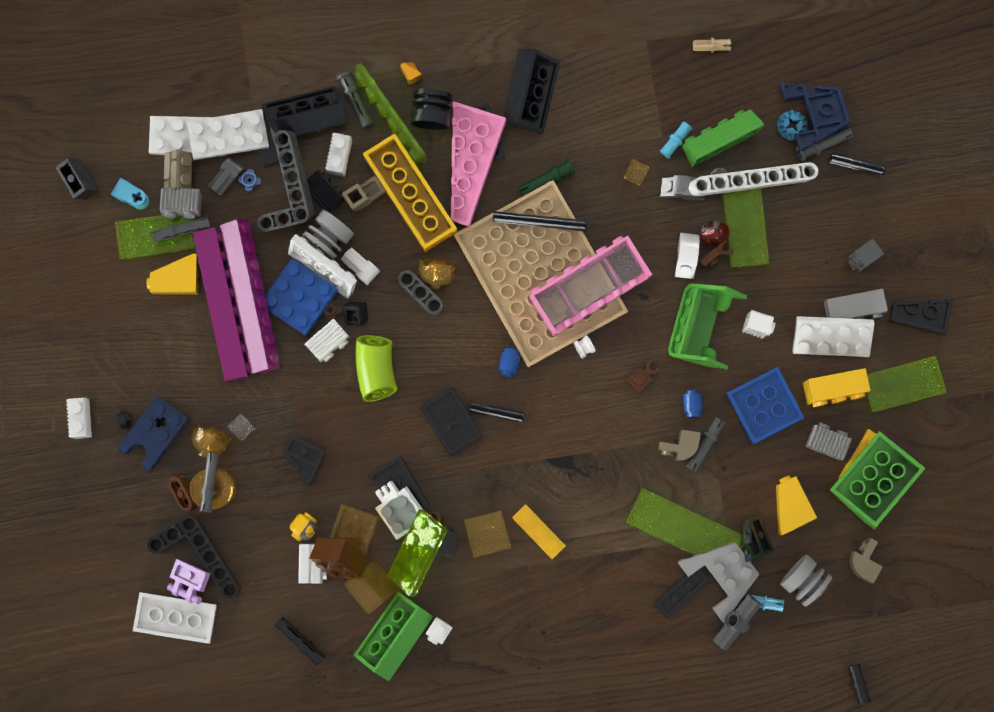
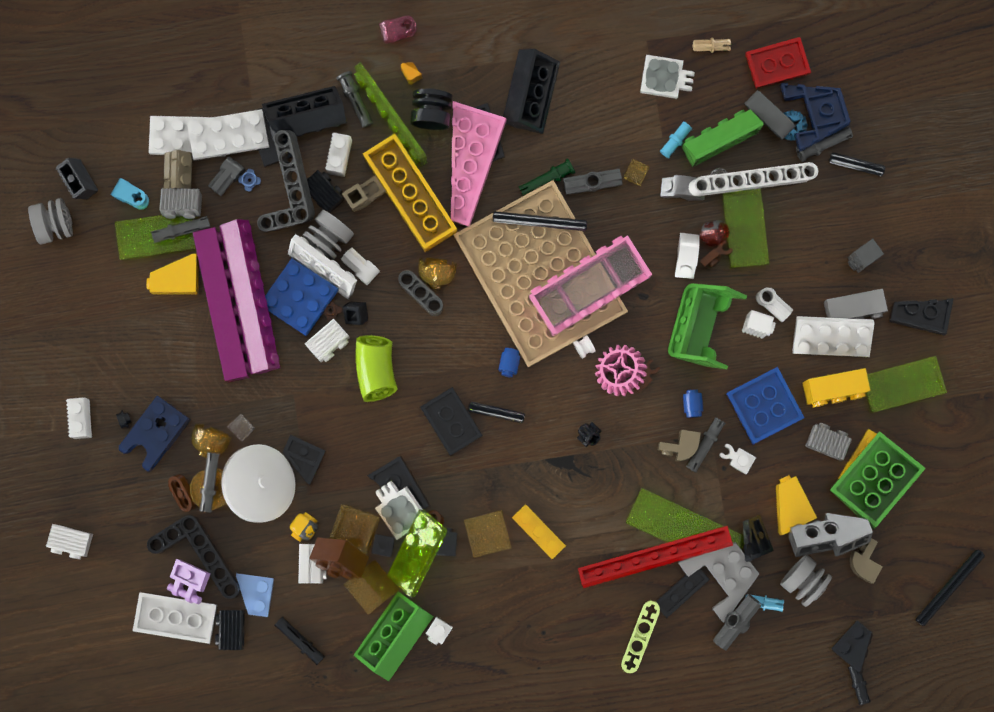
(55, 219): none -> light grey wheel
(69, 540): none -> white brick
(231, 629): none -> black brick
(256, 593): none -> light blue wing
(258, 483): none -> white dish
(383, 545): none -> black brick
(395, 29): none -> clear pink piece
(580, 183): none -> dark grey piece
(589, 434): none -> black gear
(620, 384): none -> bright pink gear
(642, 637): none -> yellowish green beam
(655, 556): none -> red plate
(665, 77): none -> piece
(740, 460): none -> white plate
(770, 115): none -> dark grey beam
(775, 305): none -> white piece
(778, 62): none -> red plate
(847, 535): none -> brick
(854, 646): none -> black wing
(950, 587): none -> black axle

